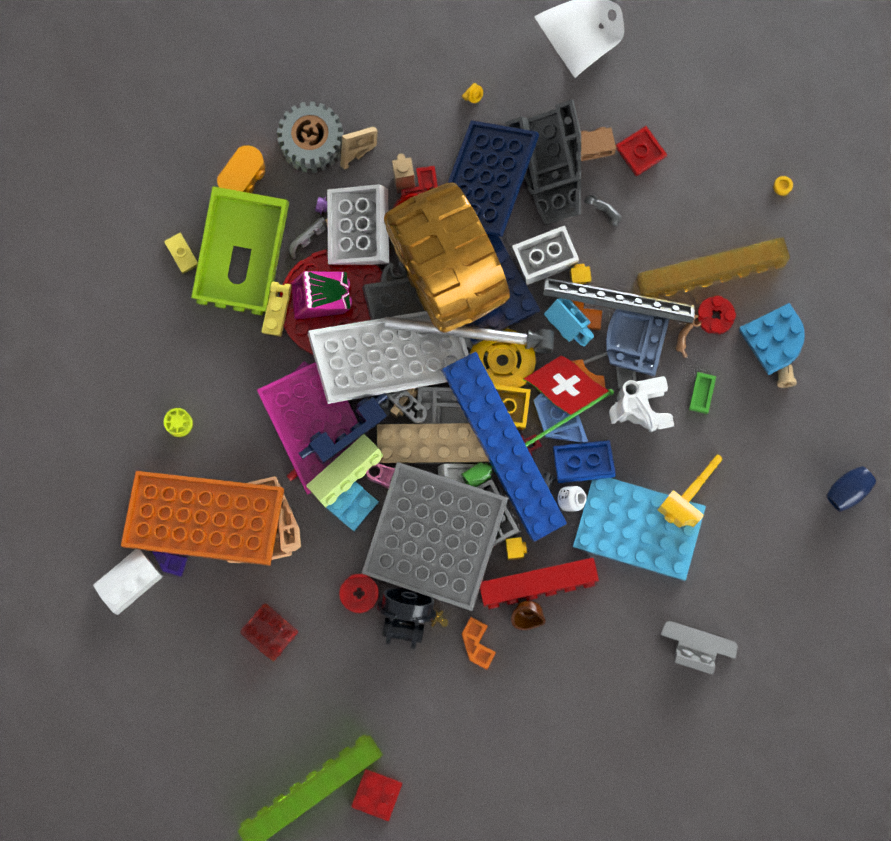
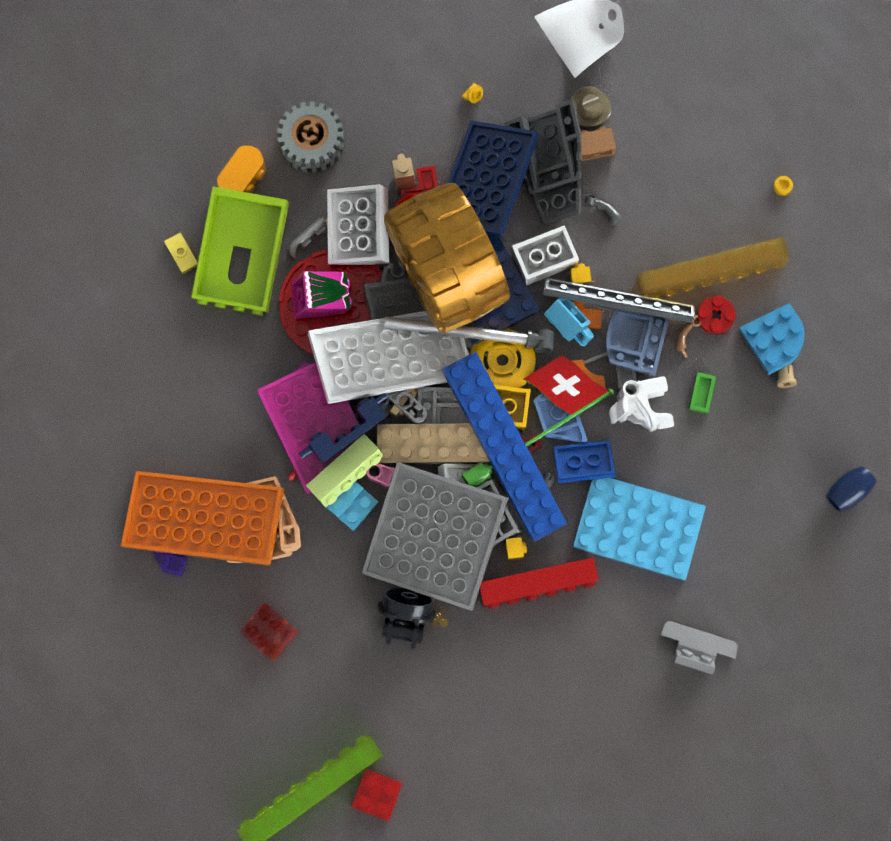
(127, 581): white slope -> none
(178, 422): neon yellow wheel -> none
(276, 309): light yellow plate -> none
(321, 205): medium lavender plate -> none
(352, 602): red plate -> none
(357, 144): tan wing -> none
(477, 652): orange tile -> none
(527, 616): reddish brown helmet -> none
(571, 498): white head -> none
(591, 106): none -> dark tan hat
(641, 151): red plate -> none
(677, 507): yellow piece -> none

